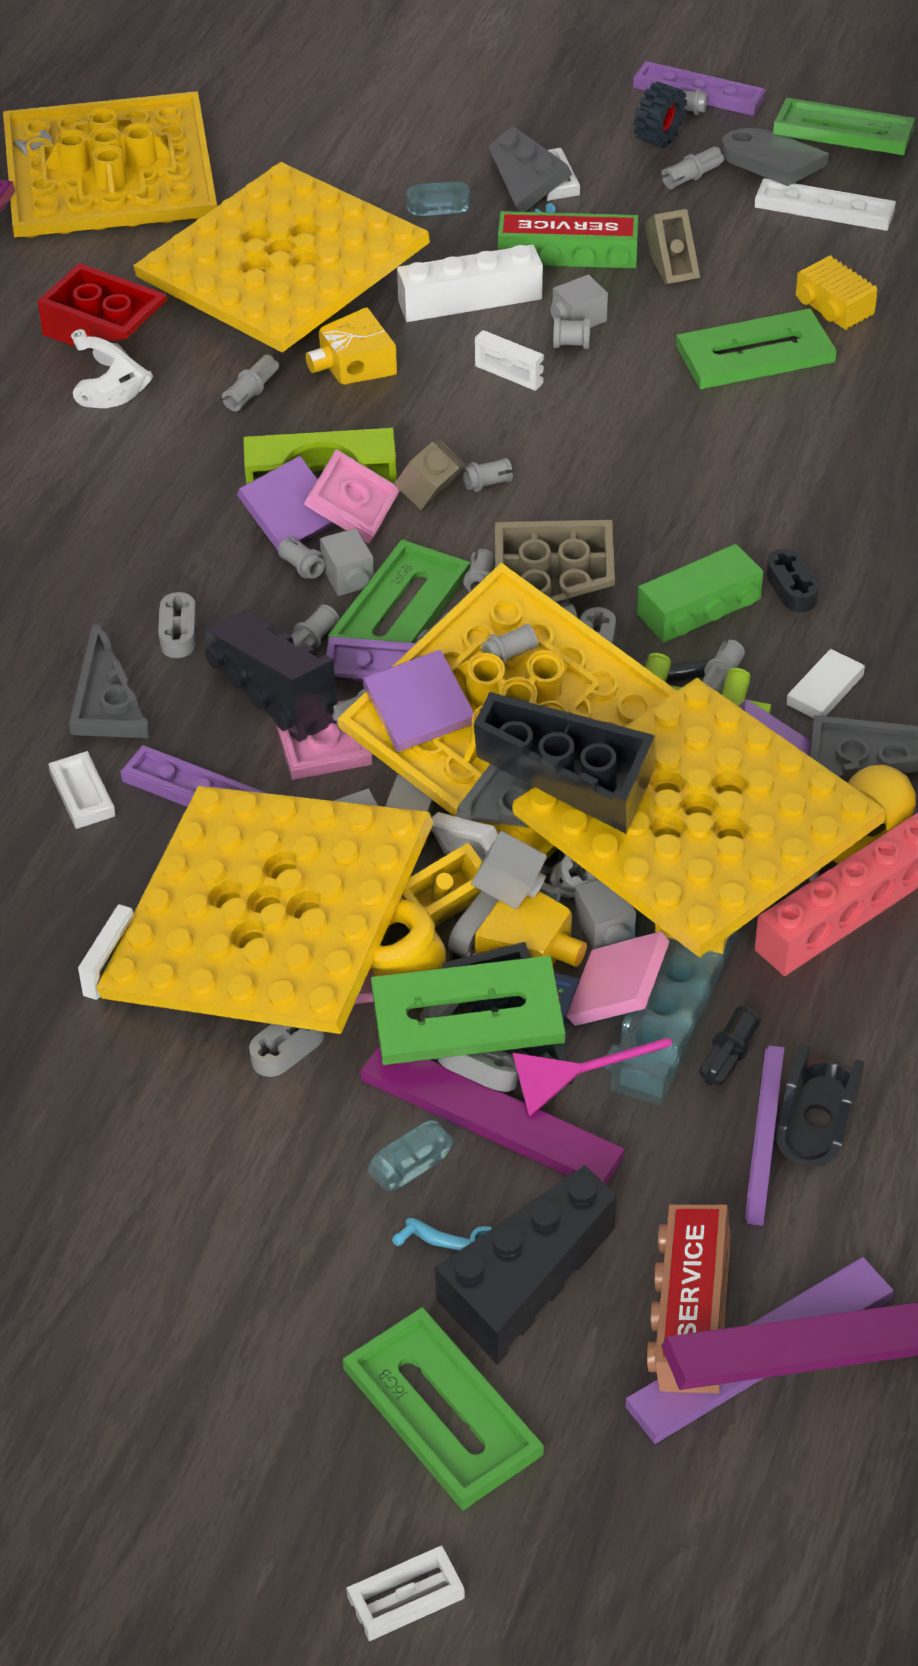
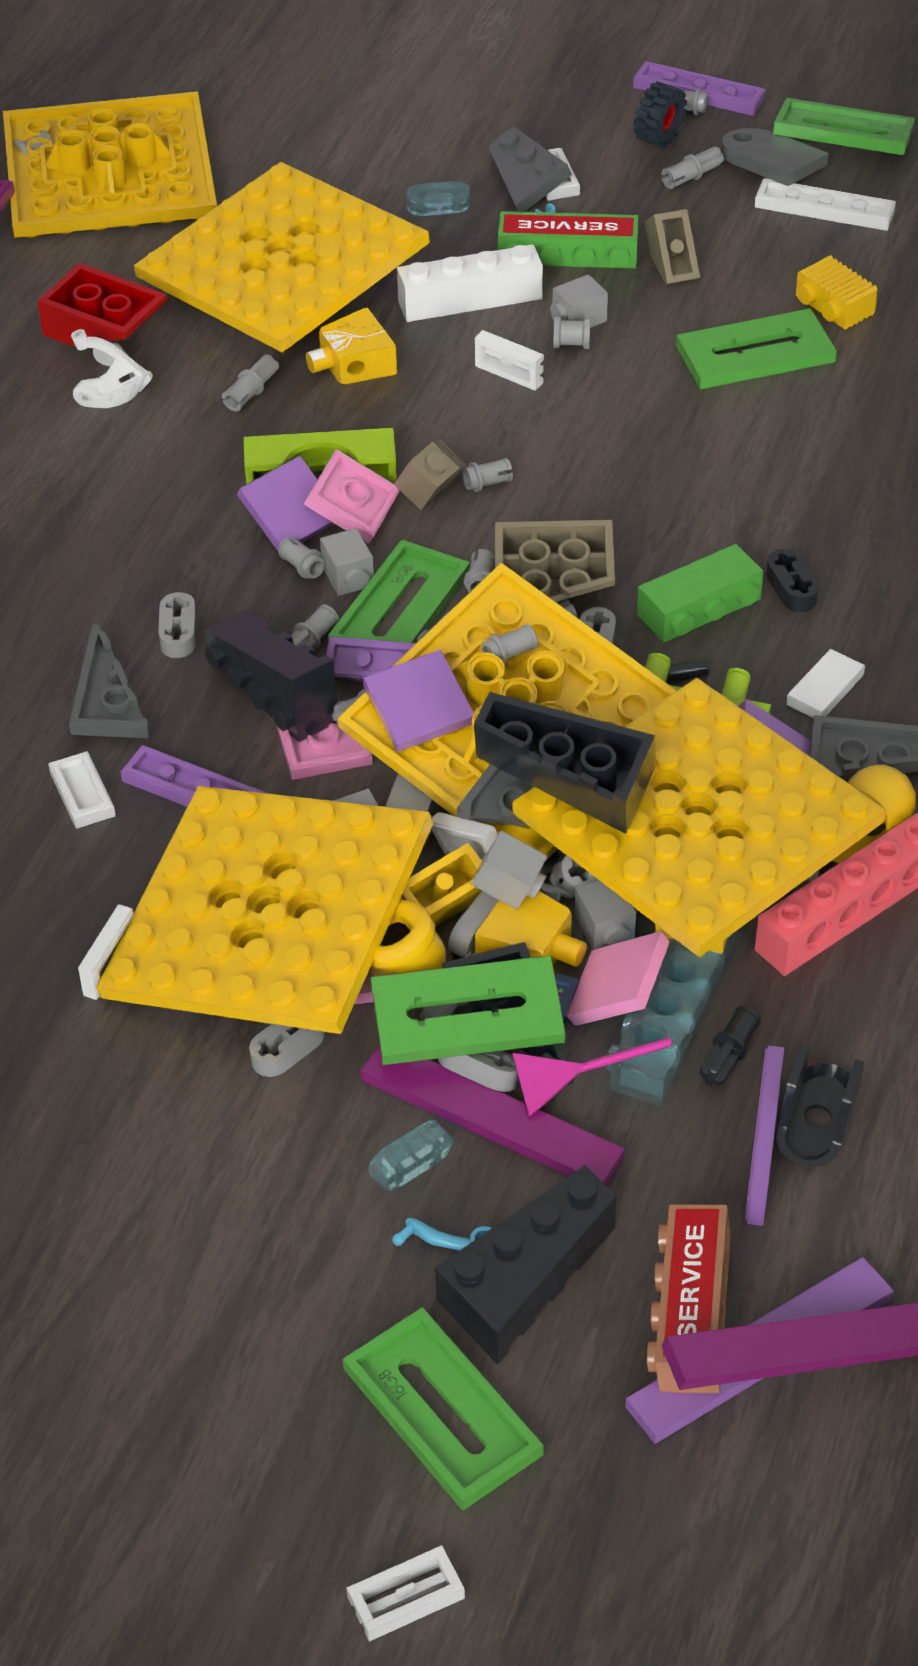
(727, 657): light grey axle -> none

